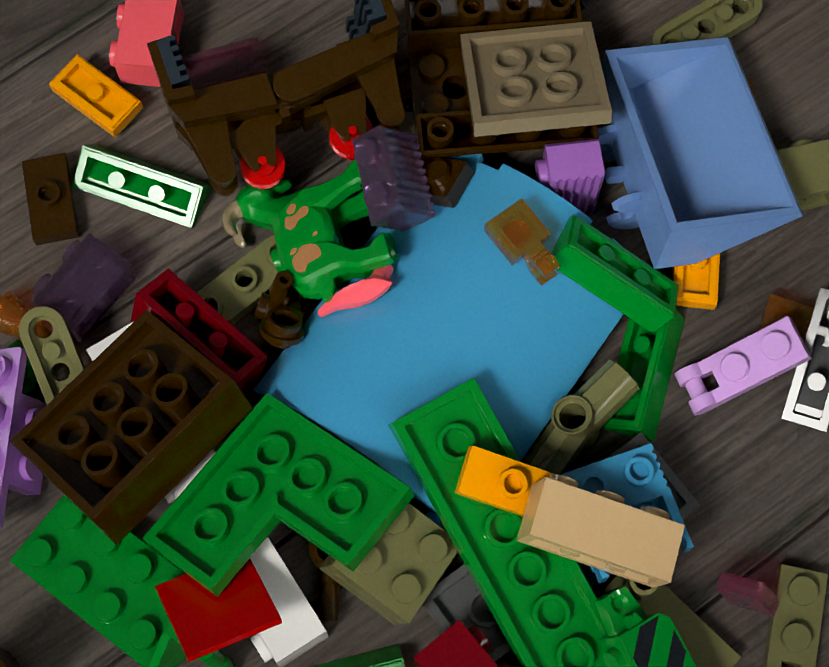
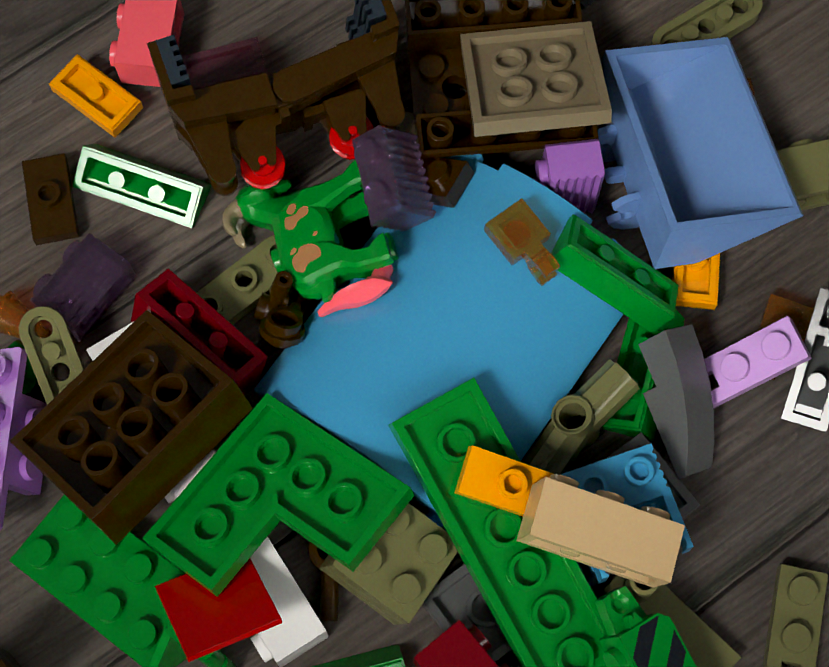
(681, 398): none -> dark grey slope
(747, 593): clear pink tile -> none

